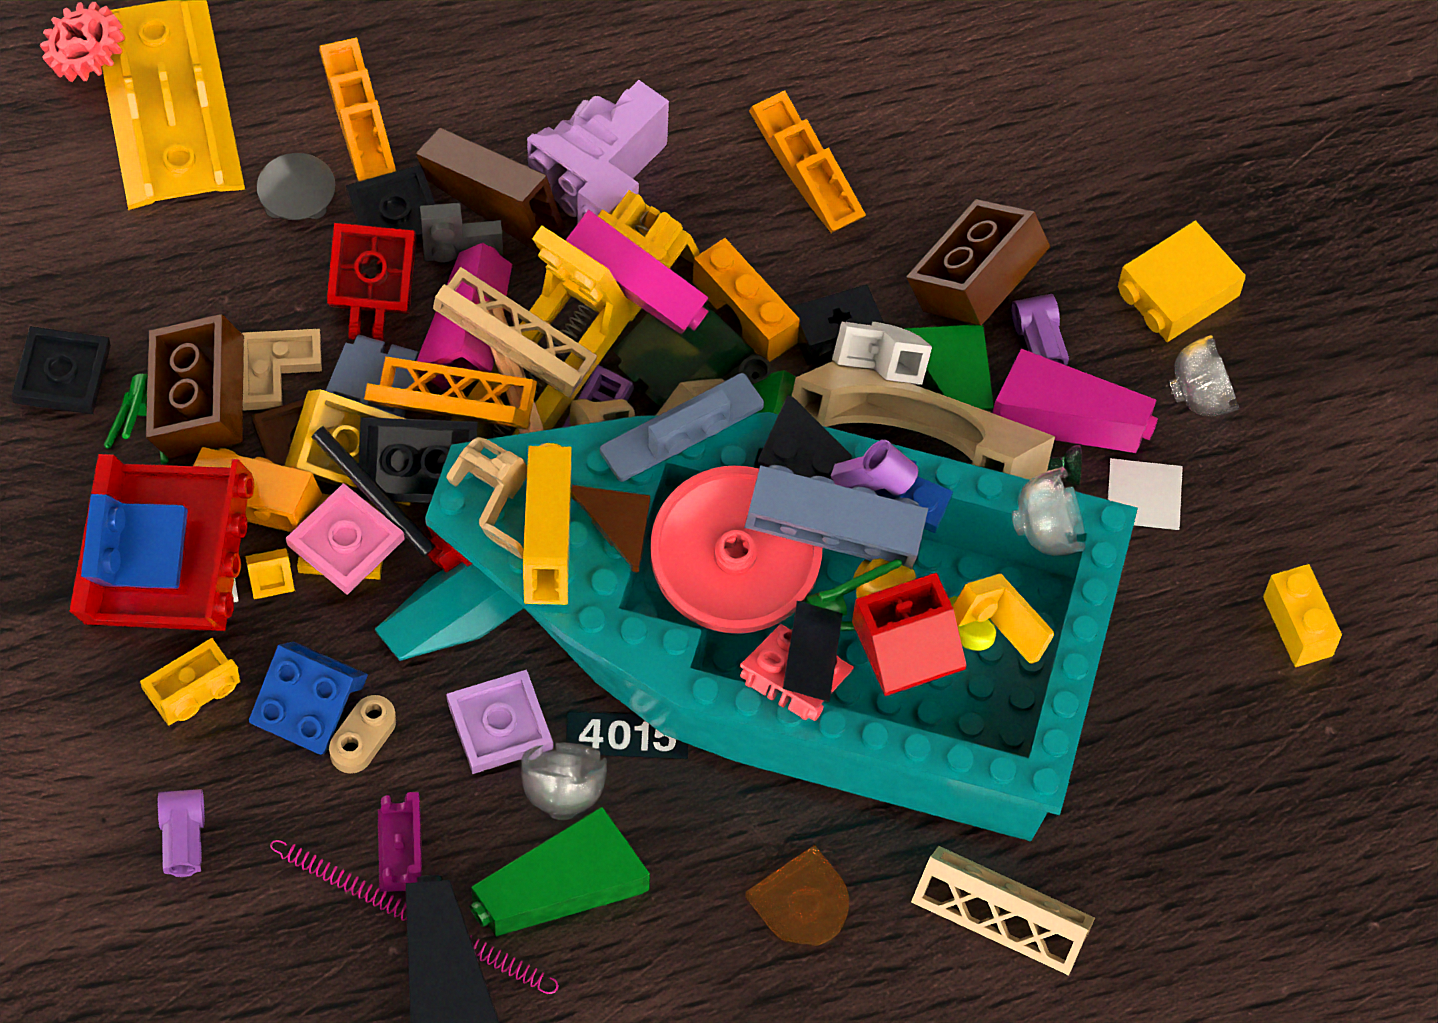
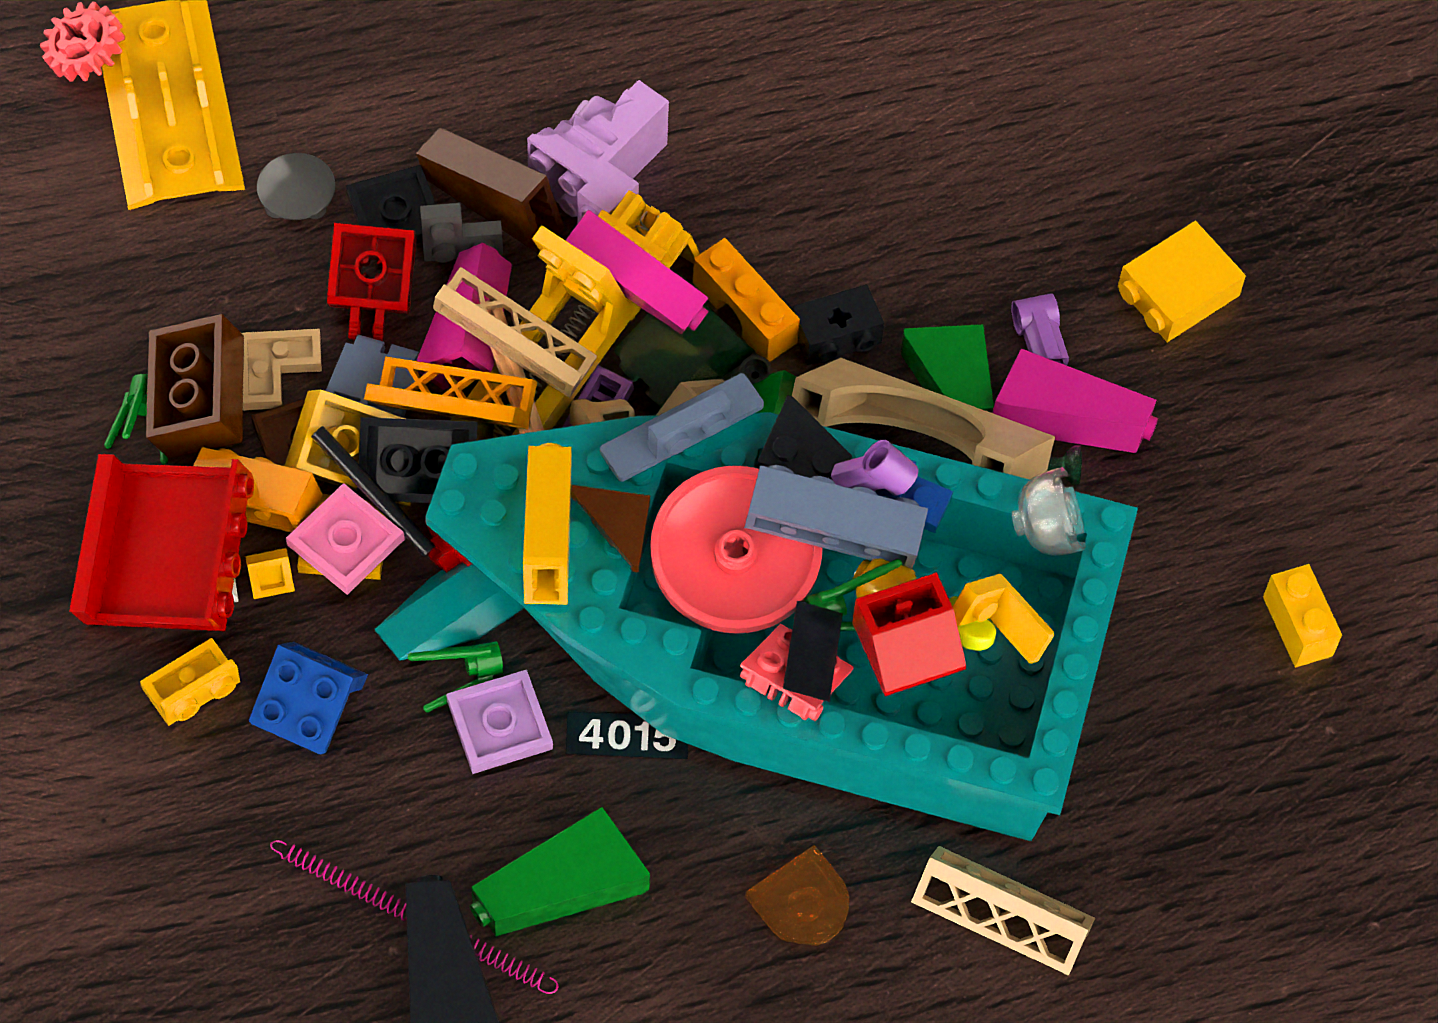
(61, 370): black plate -> none
(134, 544): blue bracket -> none
(181, 819): medium lavender piece -> none
(357, 109): light orange slope -> none
(363, 731): tan plate -> none
(399, 842): magenta hinge -> none
(480, 660): none -> green plant
(503, 473): tan piece -> none
(563, 779): clear cylinder -> none
(806, 162): light orange slope -> none
(885, 348): white brick -> none
(978, 262): reddish brown brick -> none
(1150, 488): white sticker -> none
(1203, 380): clear cylinder -> none

